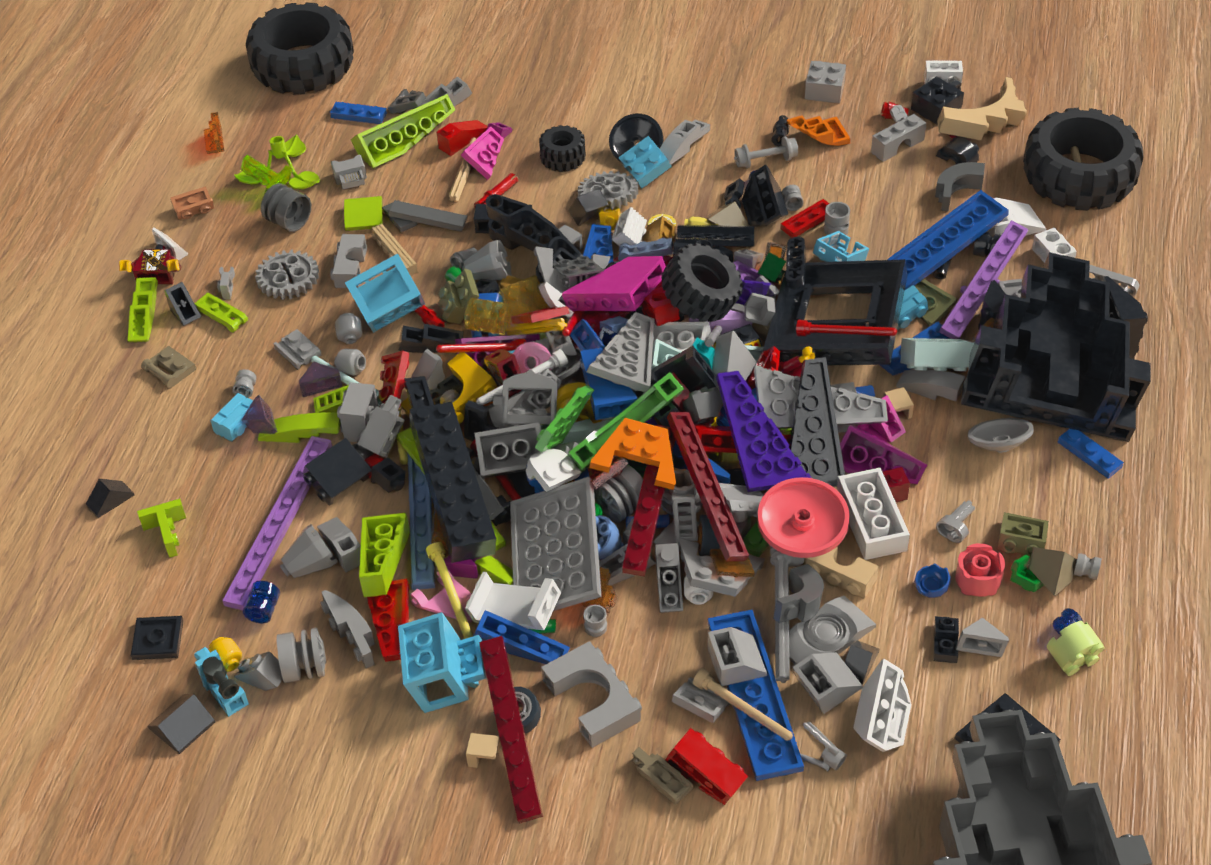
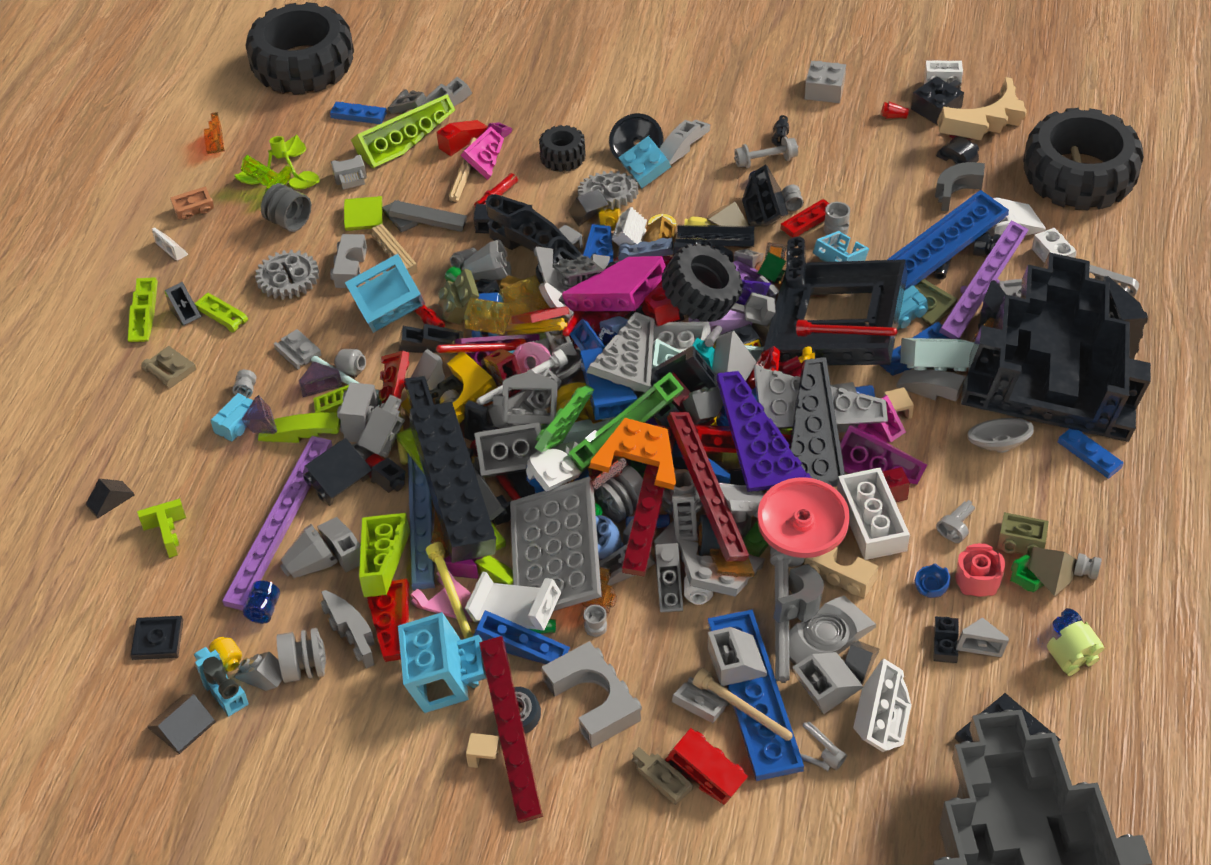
(153, 263): torso -> none
(225, 285): light grey plate -> none
(348, 328): light grey head -> none
(734, 192): black plate -> none
(825, 131): orange slope -> none
(886, 142): light grey arch -> none
(898, 113): light grey piece -> none

